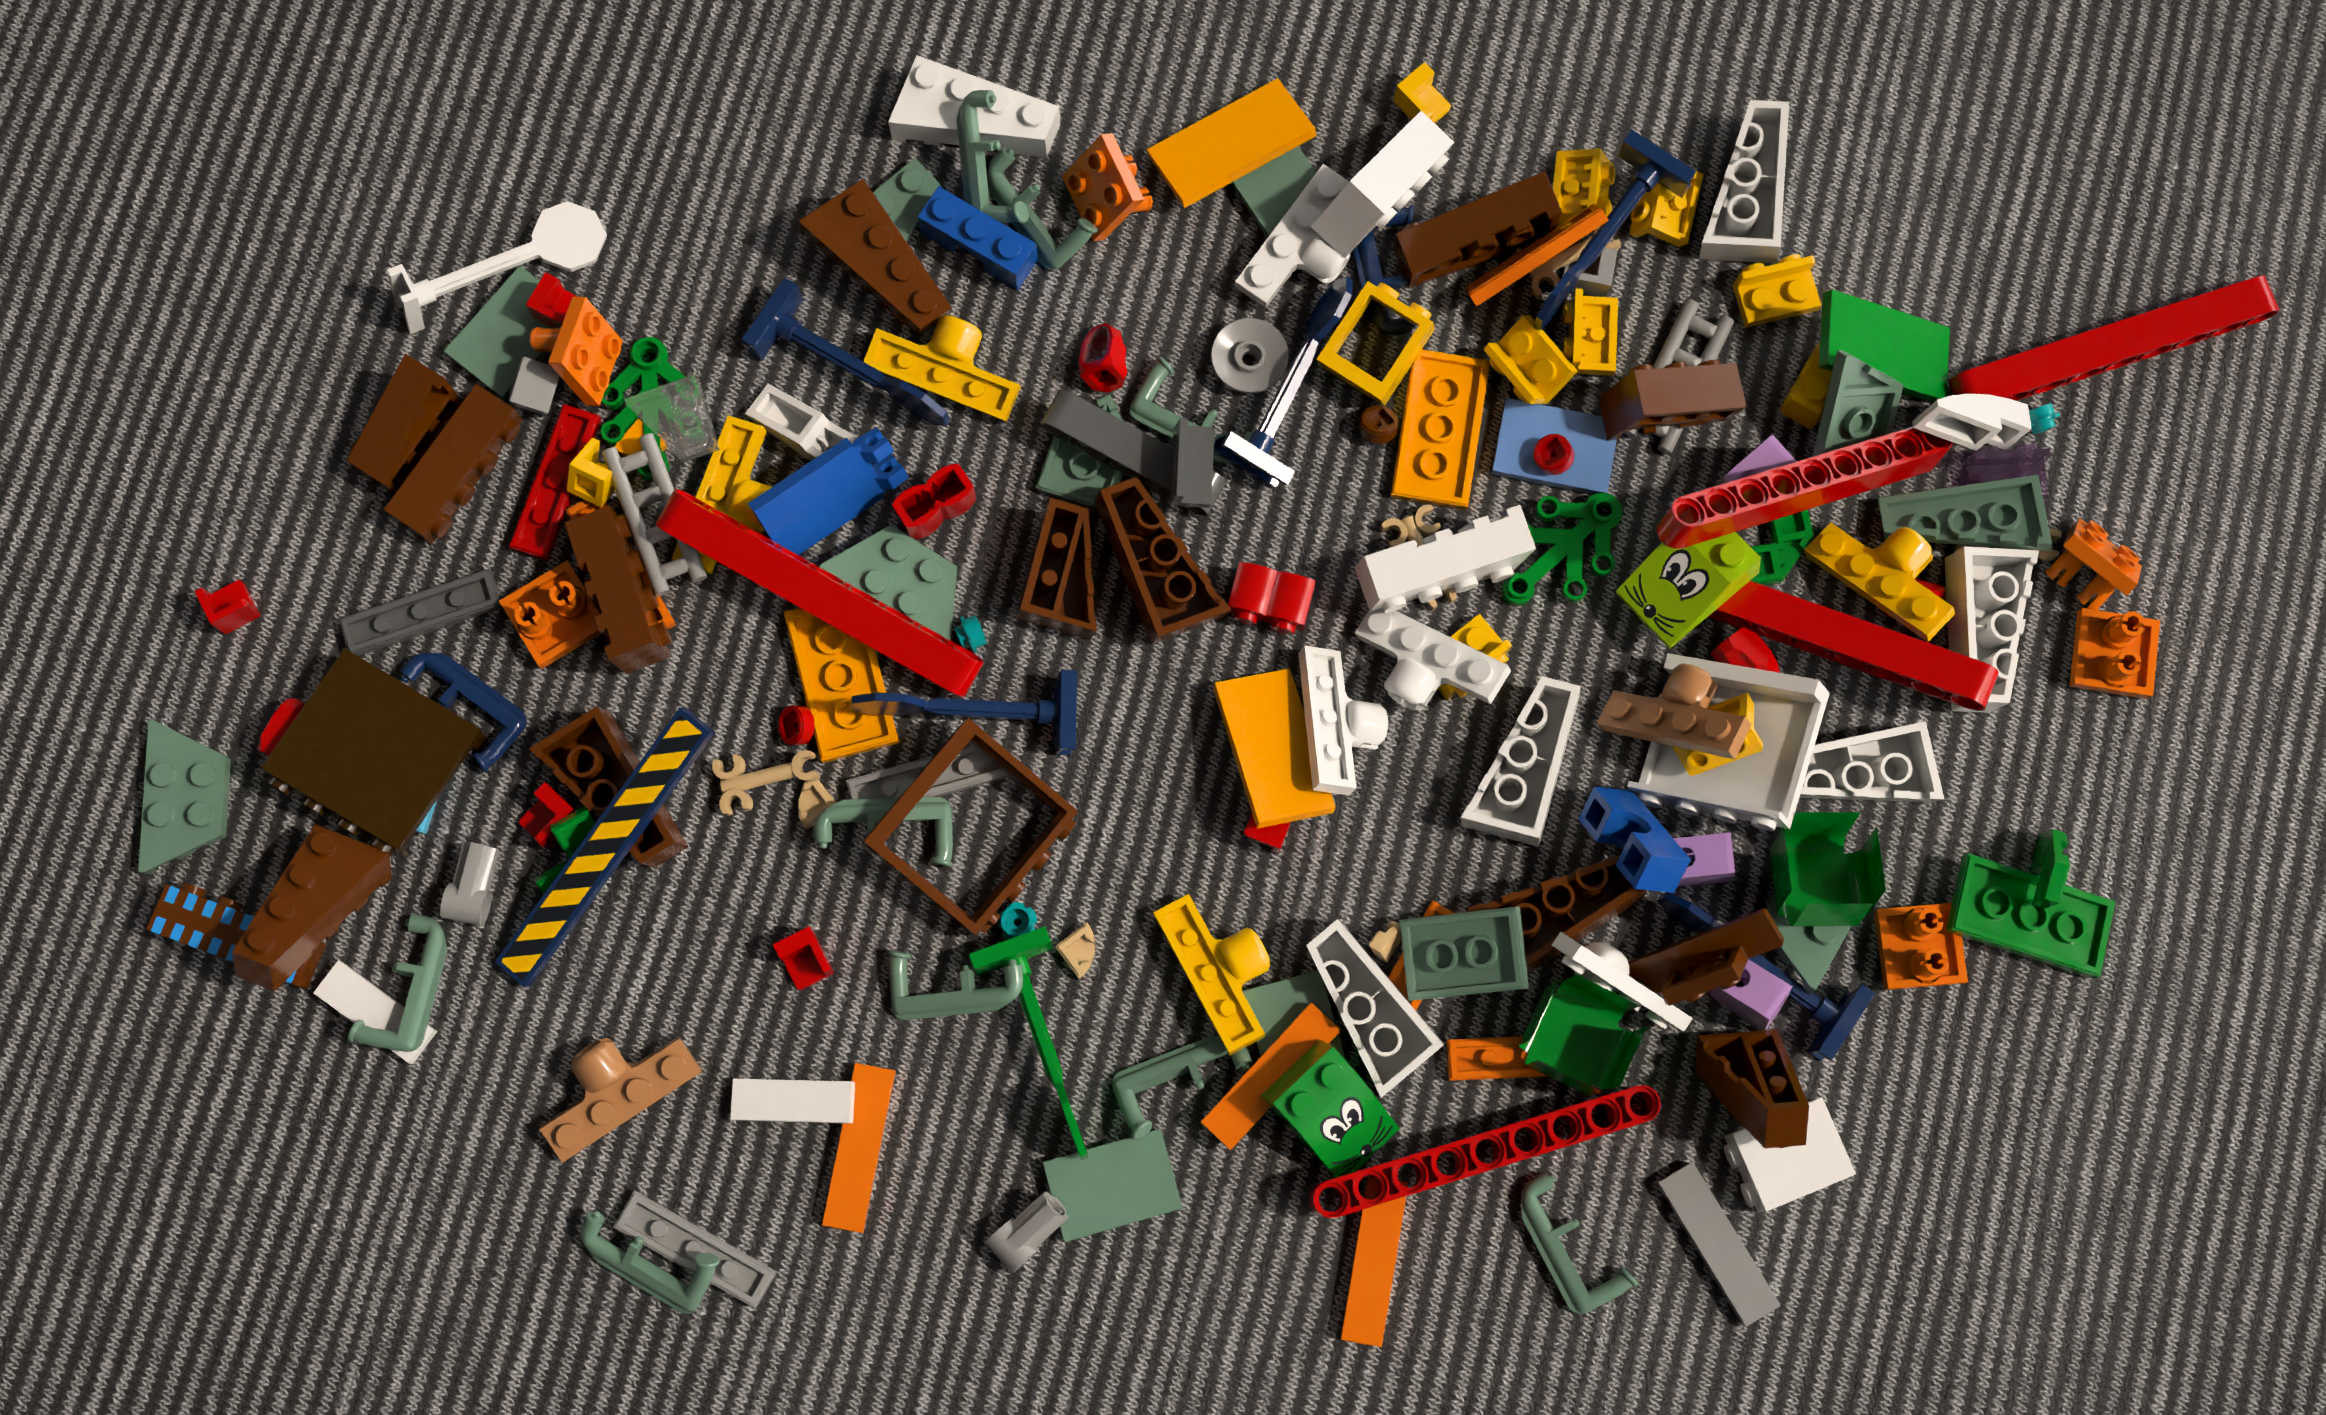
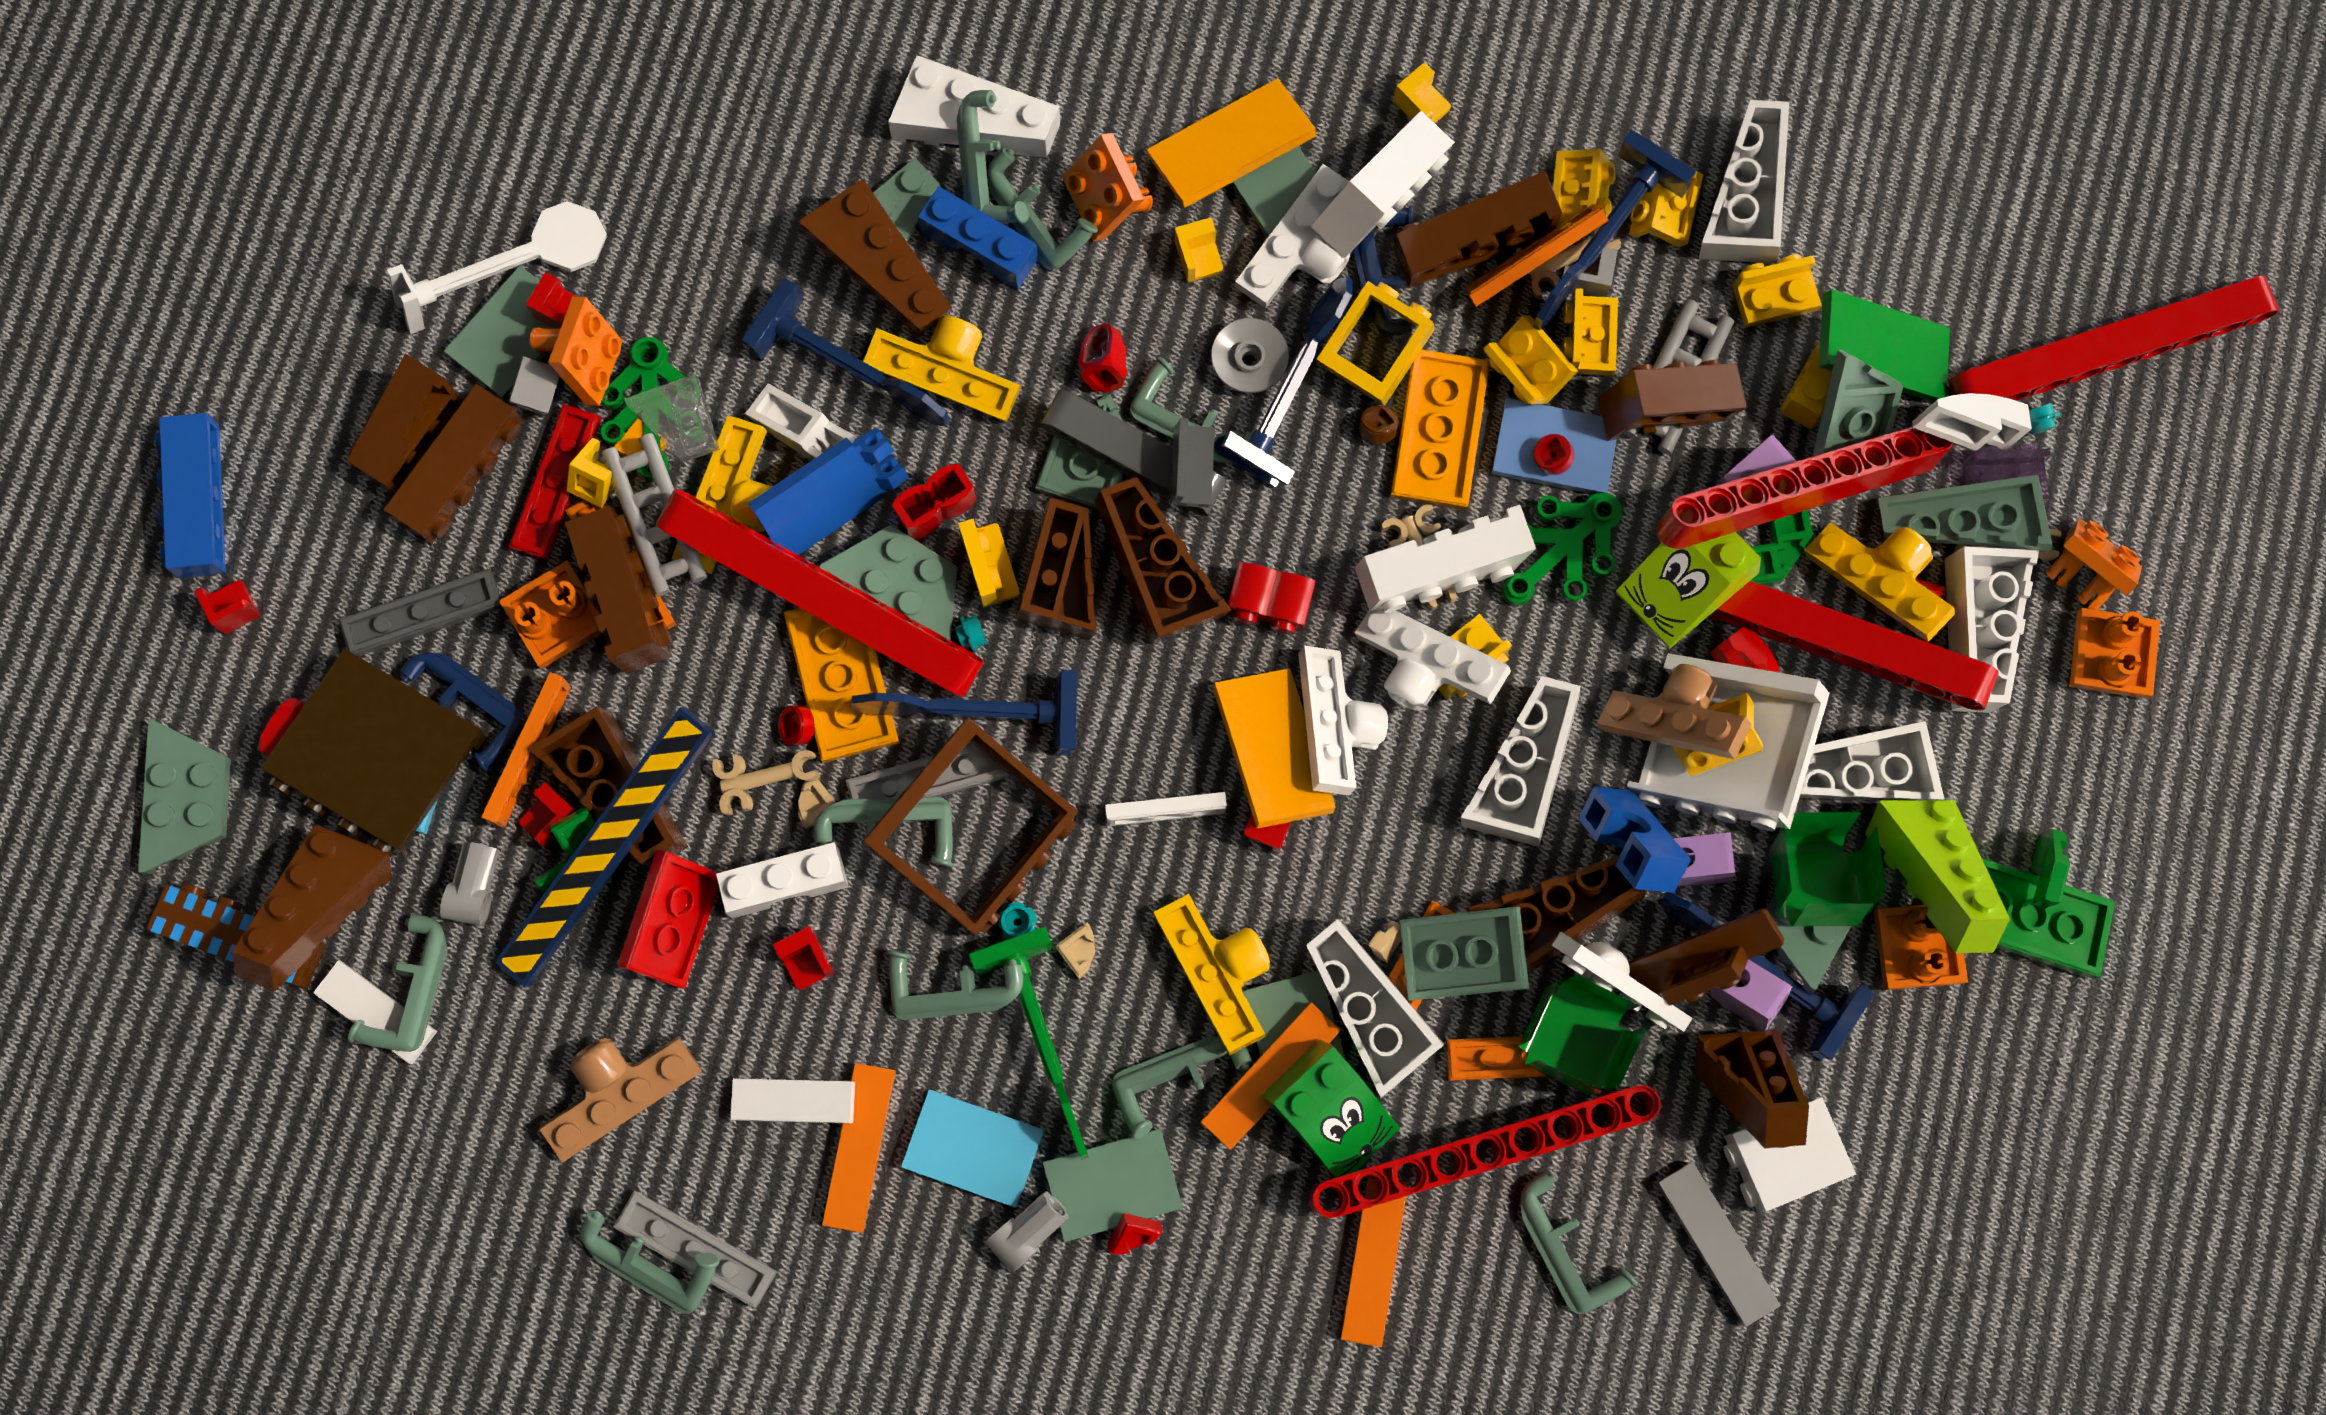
(191, 495): none -> blue brick
(522, 758): none -> orange tile
(670, 919): none -> red tile
(780, 878): none -> white arch
(972, 1148): none -> medium azure tile
(989, 562): none -> yellow bracket
(1133, 1232): none -> red tile
(1166, 809): none -> white tile
(1198, 249): none -> yellow panel
(1942, 870): none -> lime wedge

